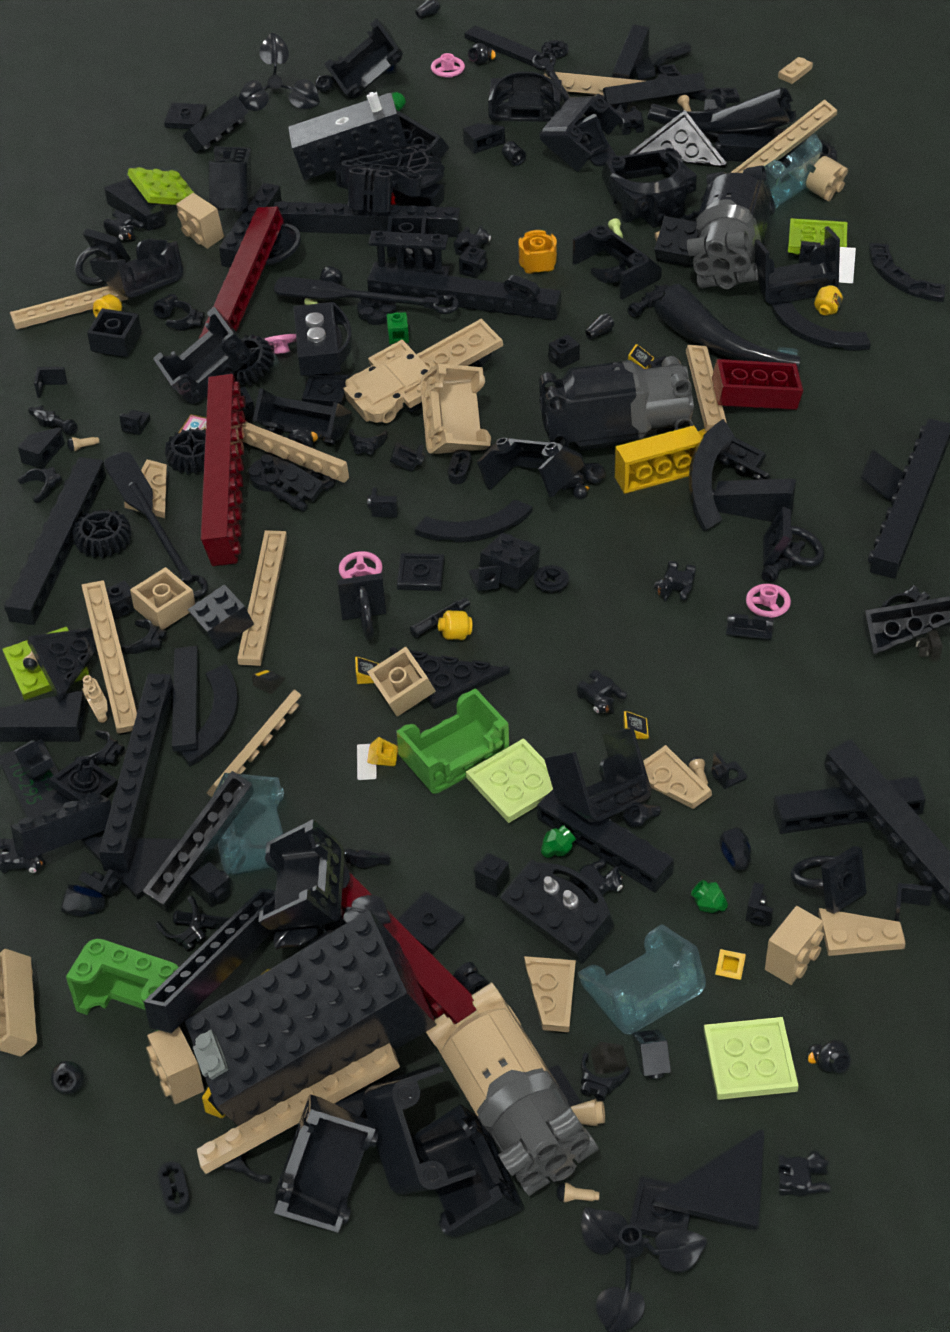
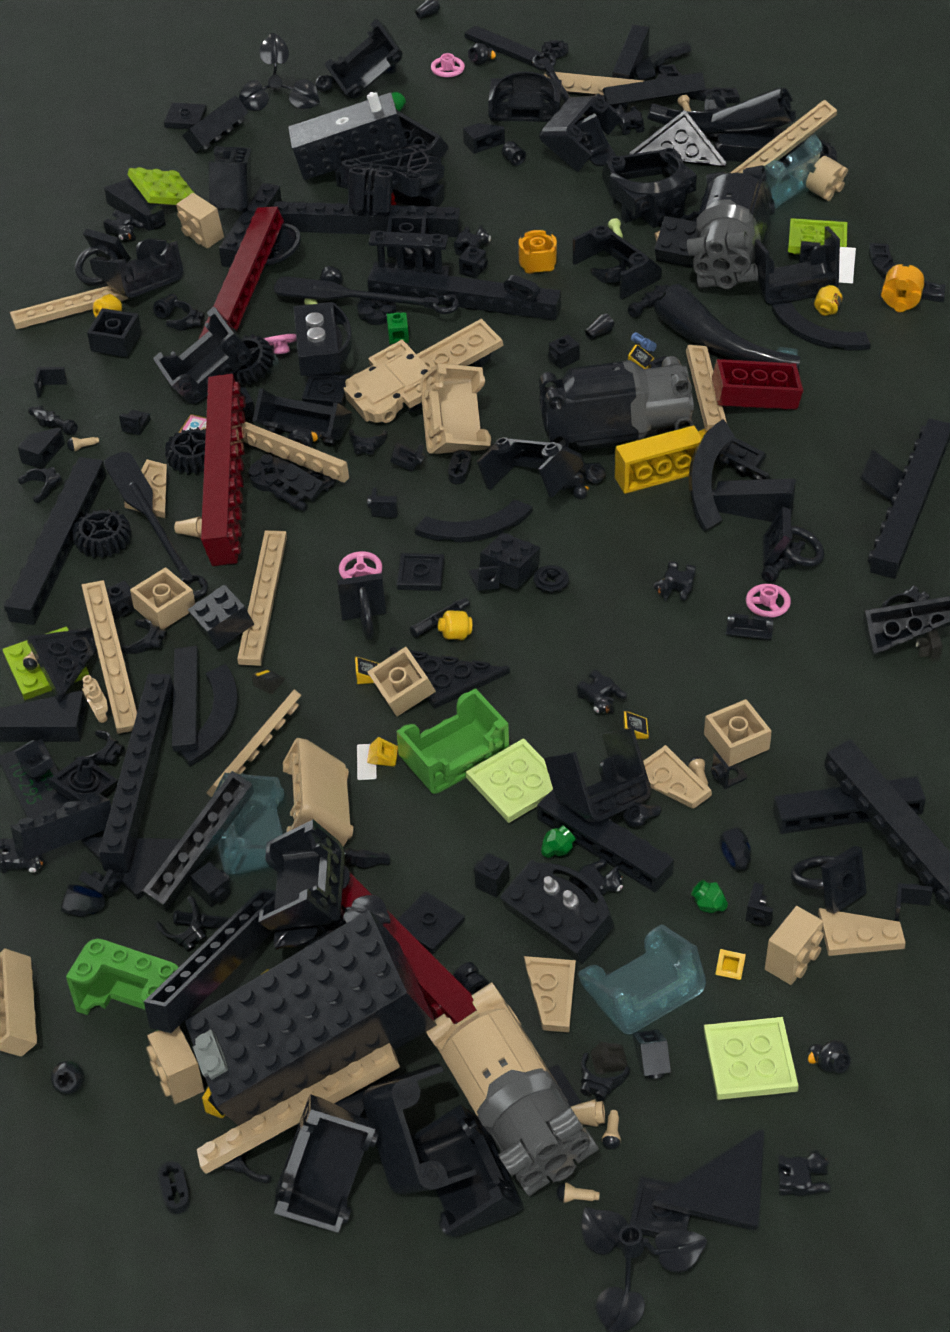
(189, 527): none -> tan cone
(318, 789): none -> tan windscreen
(611, 1137): none -> tan piece
(644, 342): none -> medium blue piece
(737, 732): none -> tan brick
(795, 70): tan plate -> none
(903, 287): none -> light orange brick

